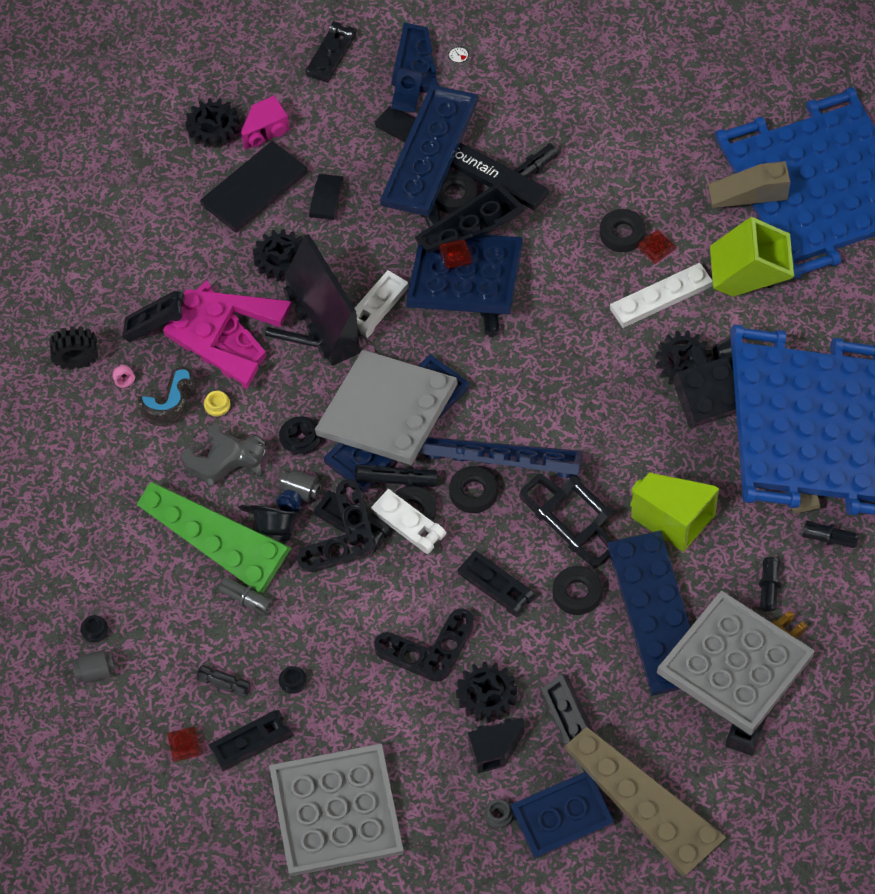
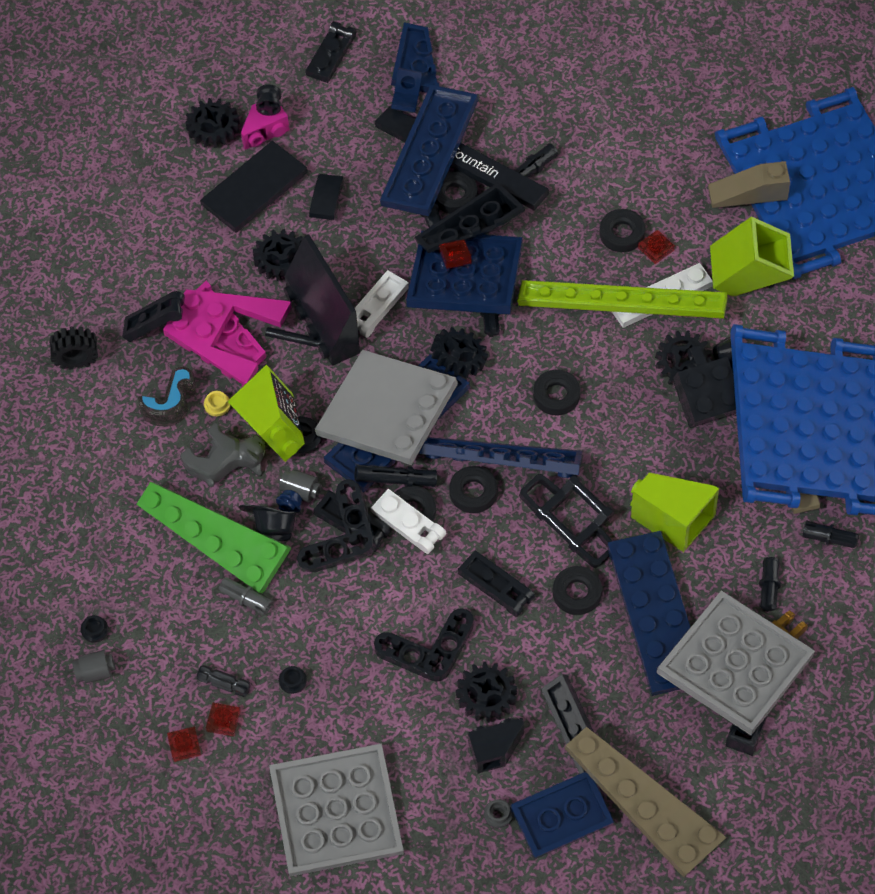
(123, 381): bright pink hinge -> none
(223, 719): none -> clear red plate
(250, 740): black plate -> none
(268, 100): none -> black wheel
(271, 412): none -> lime slope
(458, 57): tile -> none
(459, 352): none -> black gear
(561, 378): none -> black tyre
(623, 299): none -> lime tile

